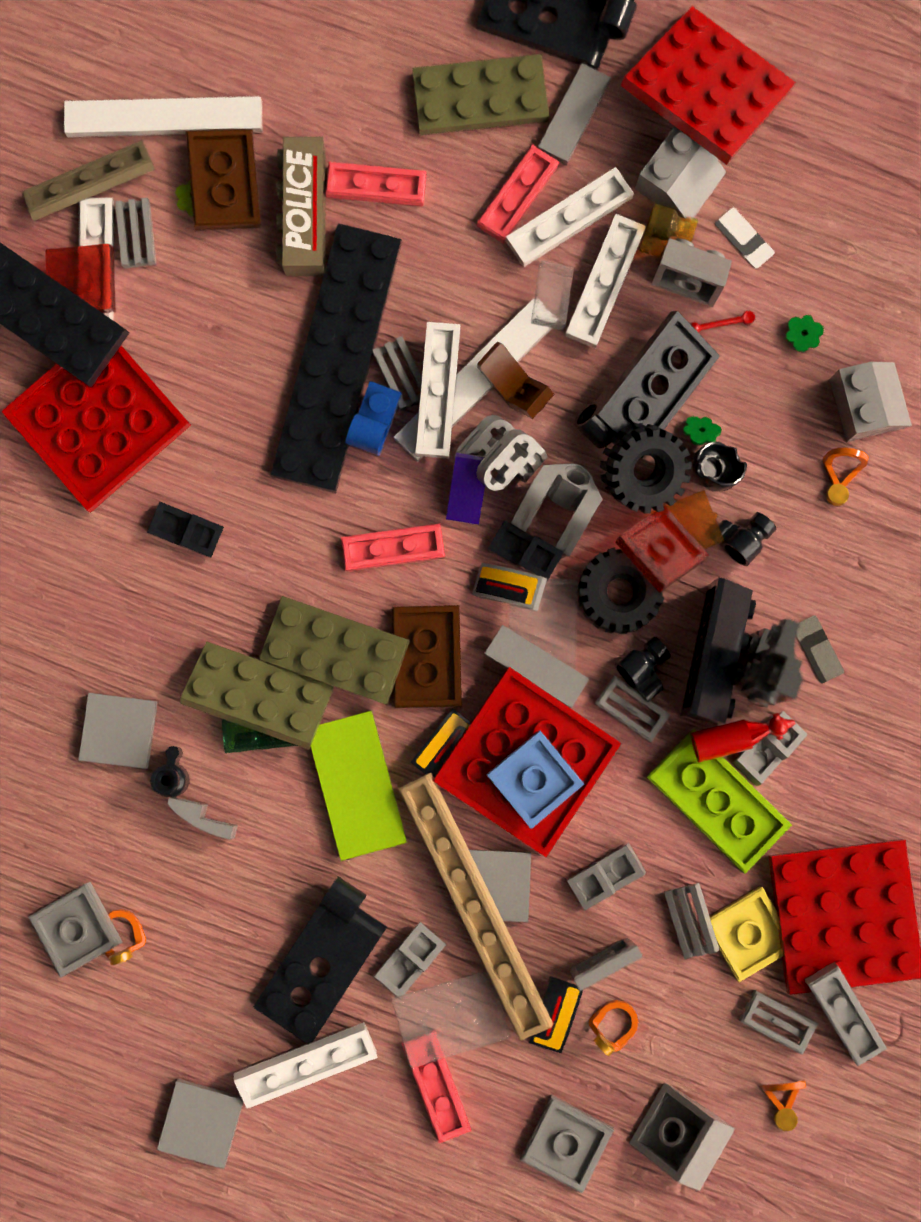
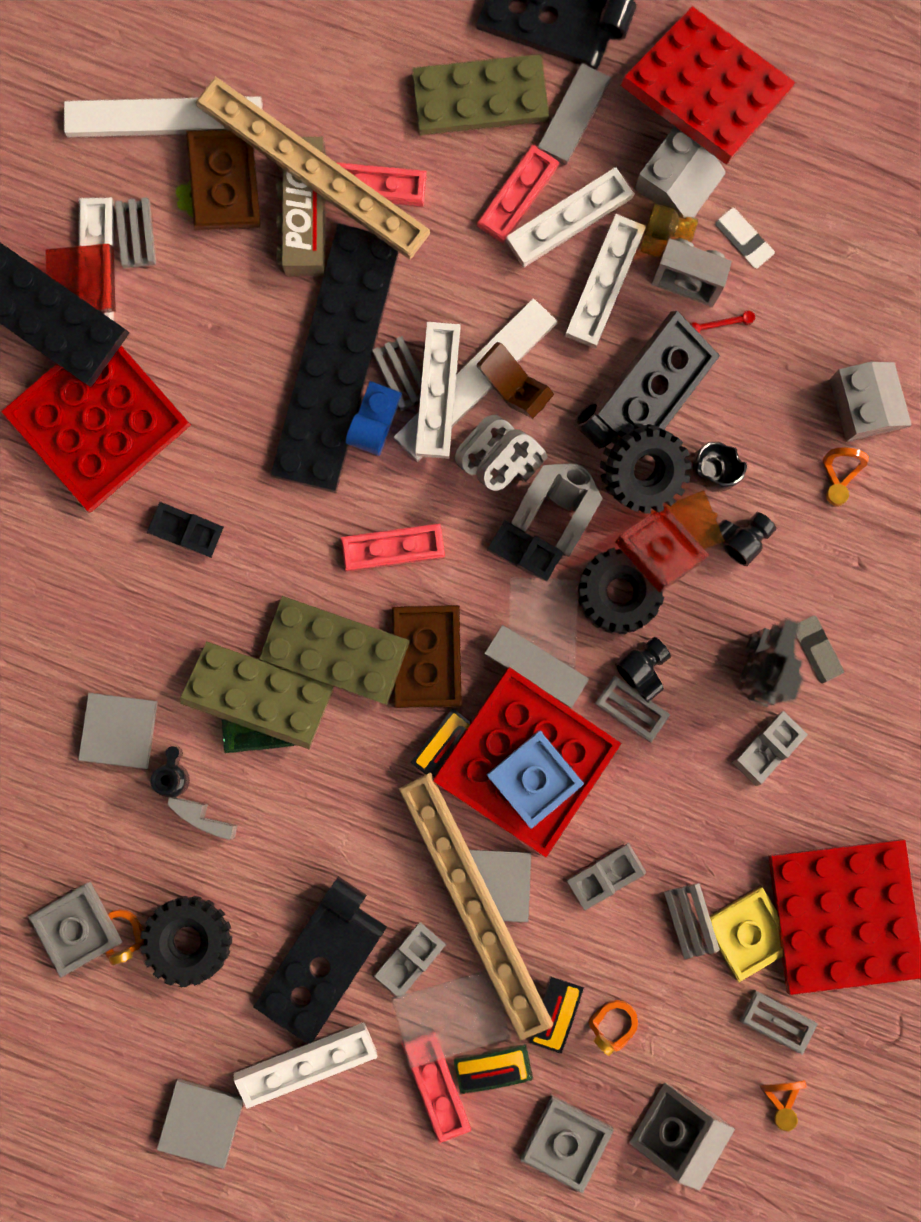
(87, 180): dark tan tile -> none
(161, 949): none -> black tyre
(313, 168): none -> tan tile
(357, 786): lime tile -> none
(466, 490): dark purple tile -> none
(493, 1069): none -> slope
(509, 586): slope -> none
(552, 295): clear tile -> none
(605, 963): light grey tile -> none
(701, 430): green plant -> none
(717, 652): black slope -> none
(719, 804): lime tile -> none
(736, 737): red wheel -> none
(807, 325): green plant -> none
(846, 1014): light grey tile -> none

